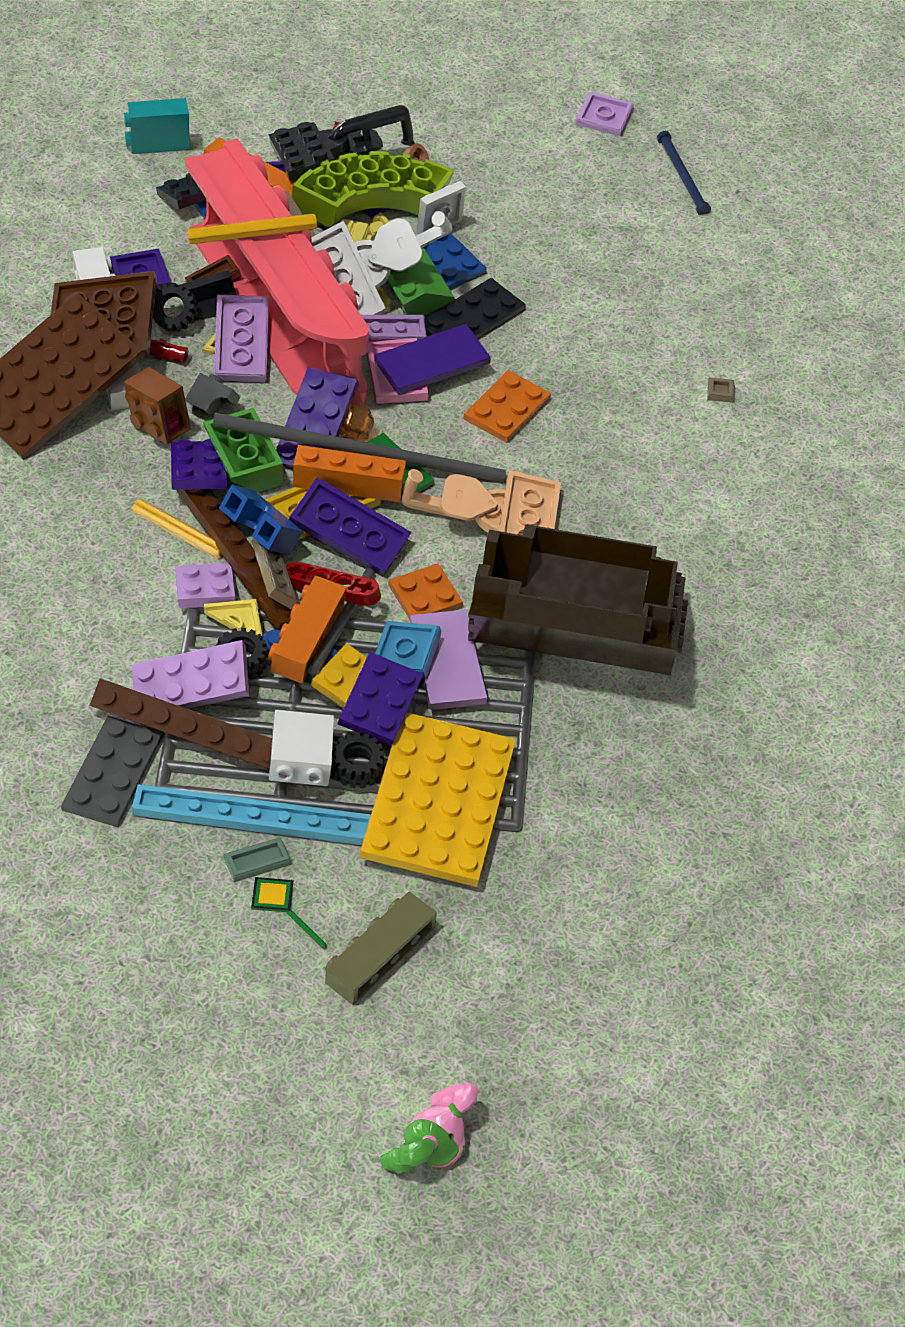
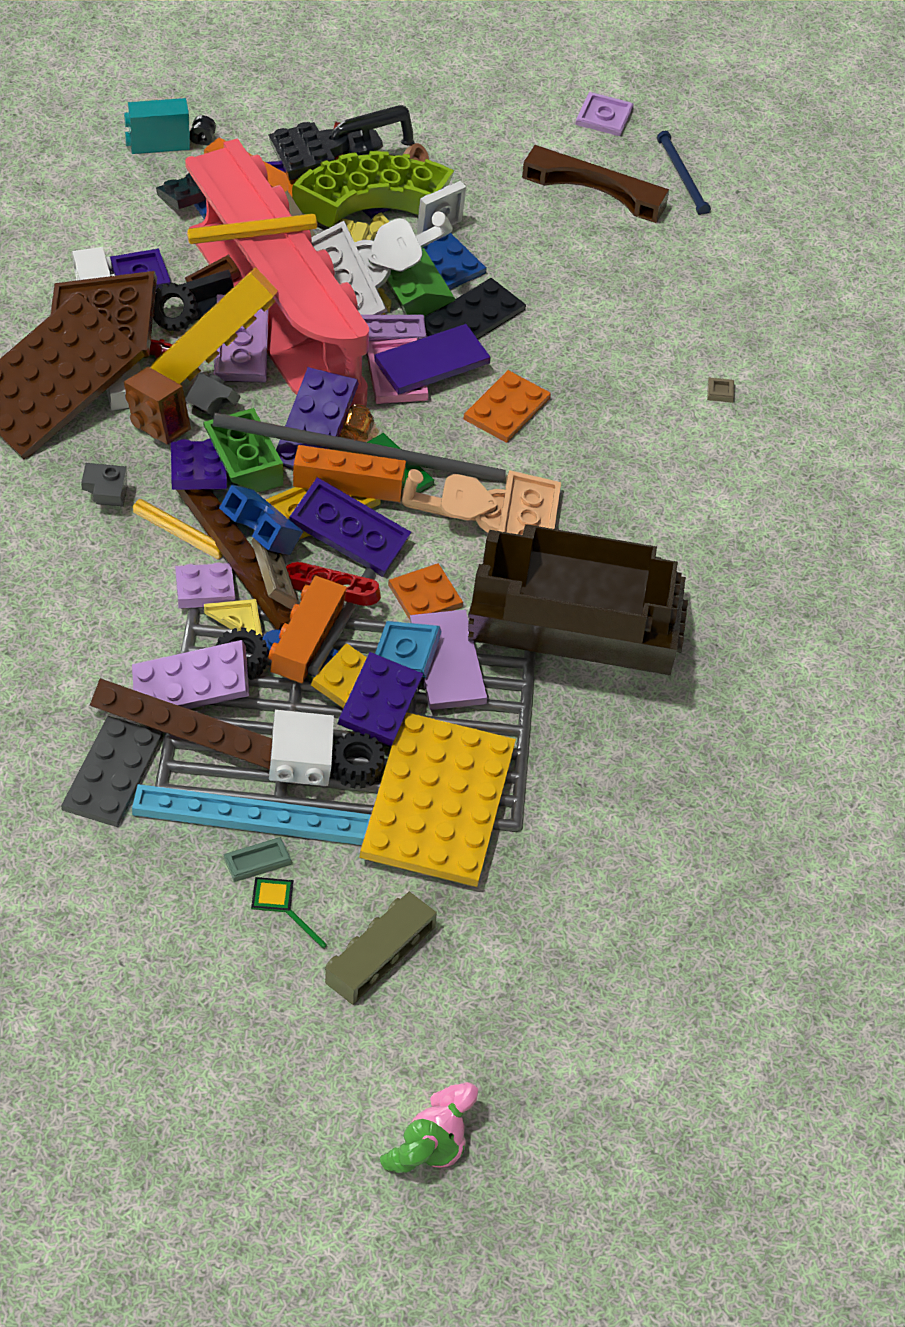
(106, 483): none -> dark grey brick
(202, 130): none -> black wheel
(216, 327): none -> yellow brick
(551, 167): none -> reddish brown arch

